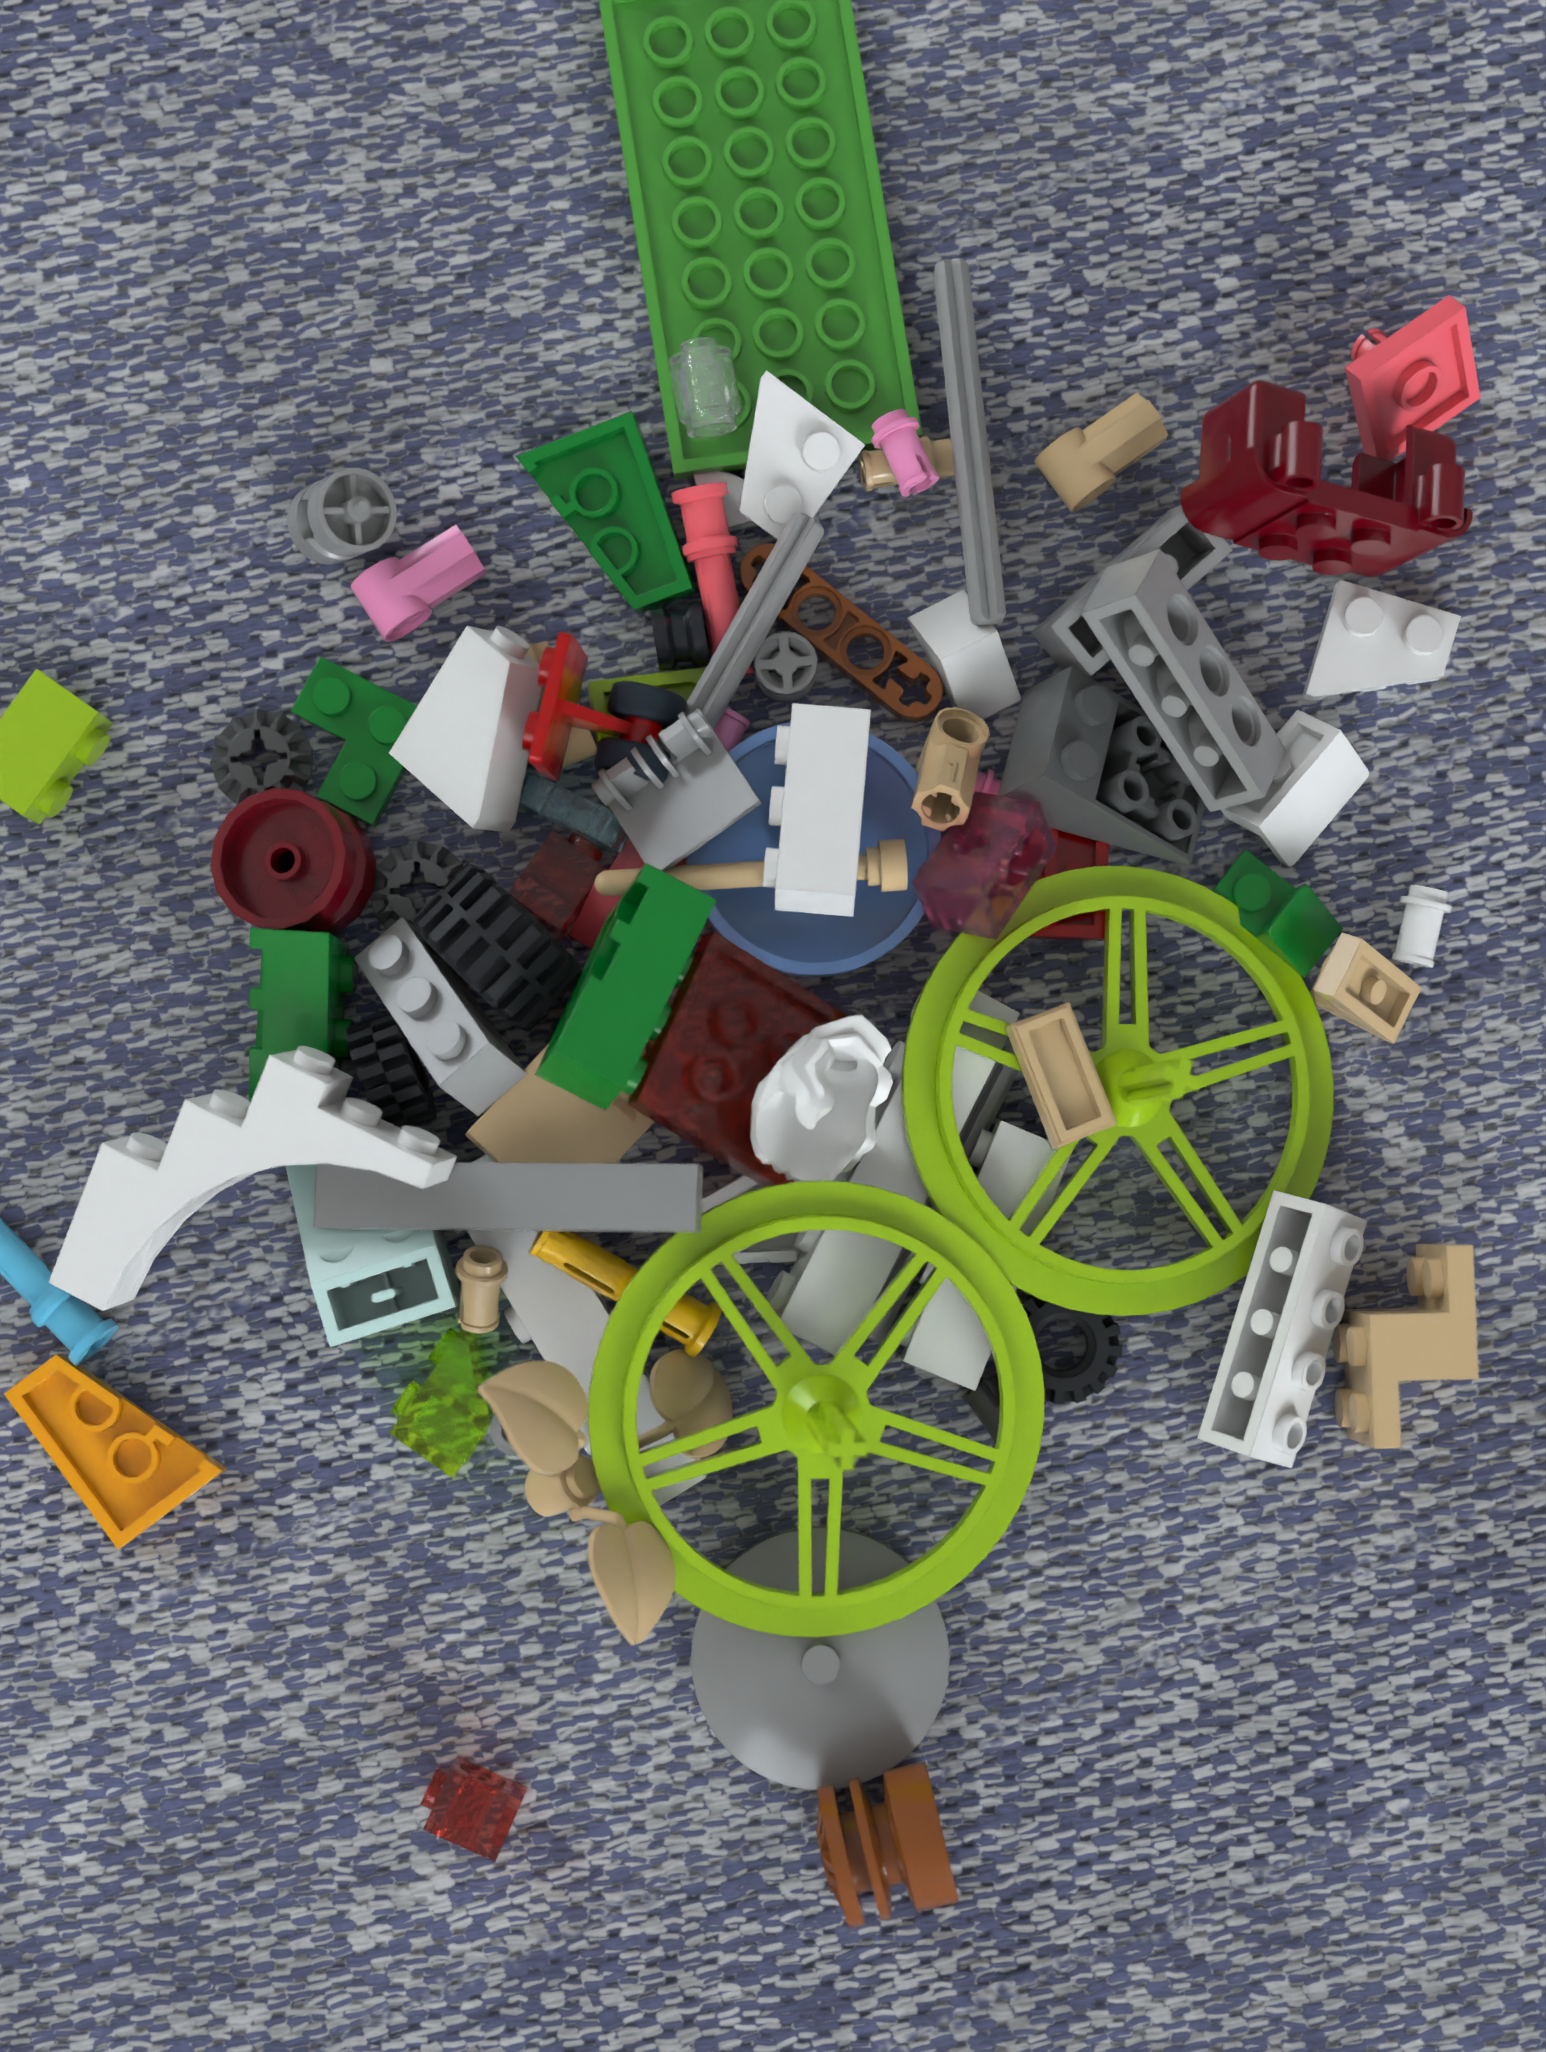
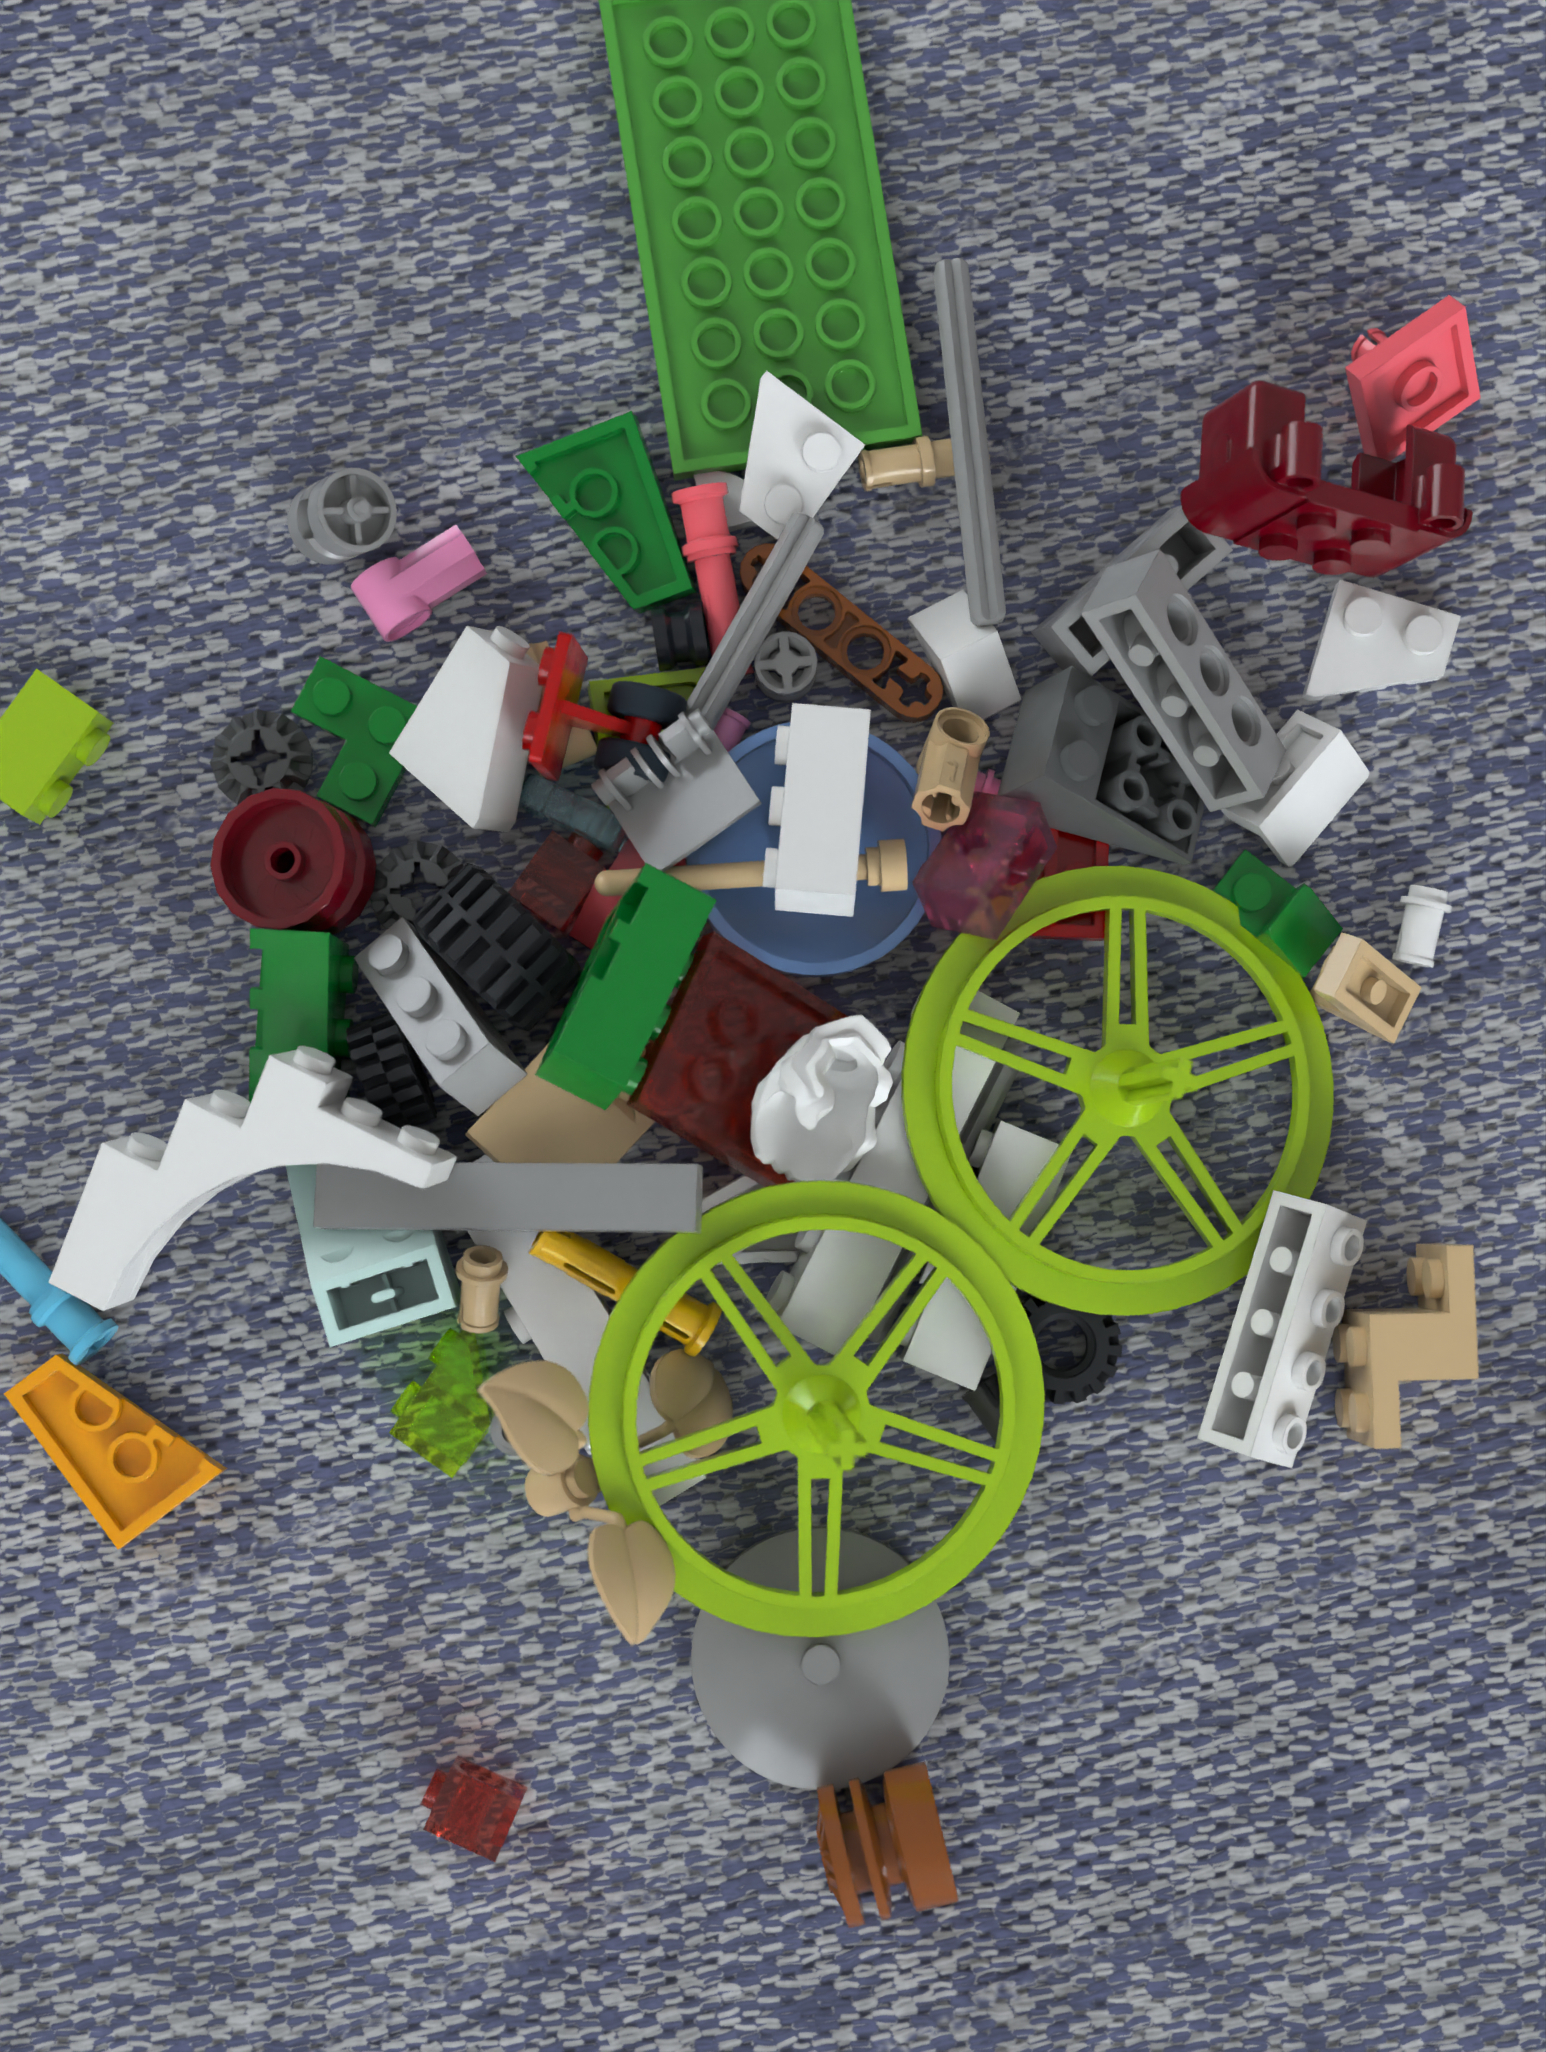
(705, 388): clear brick -> none
(898, 439): bright pink pin -> none
(1061, 1075): tan tile -> none
(1088, 460): tan piece -> none

